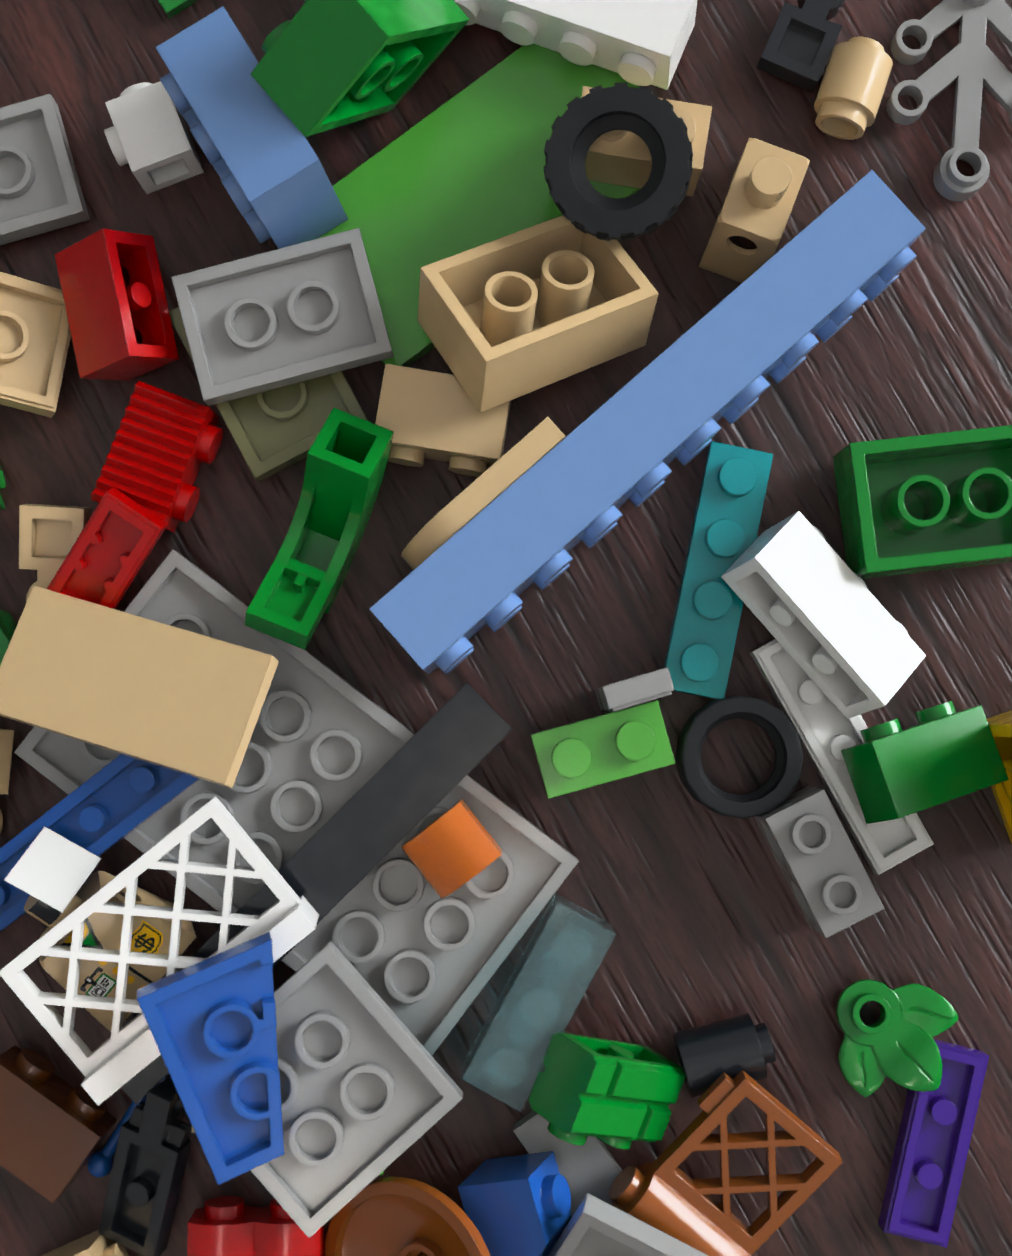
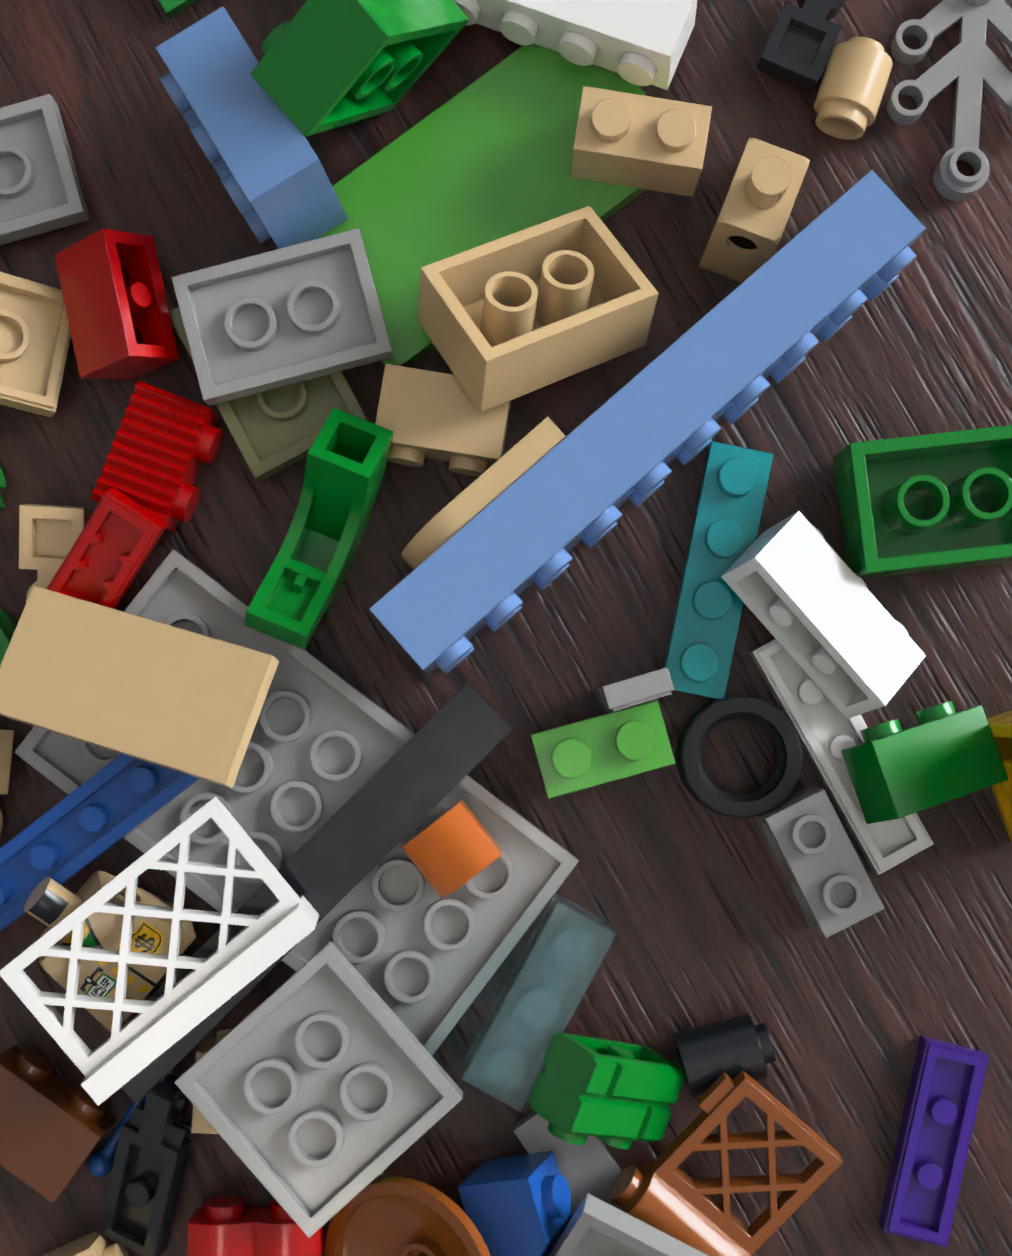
(53, 869): white sticker -> none
(151, 137): white brick -> none
(222, 1054): blue wing -> none
(606, 111): black tyre -> none
(898, 1042): green plate -> none

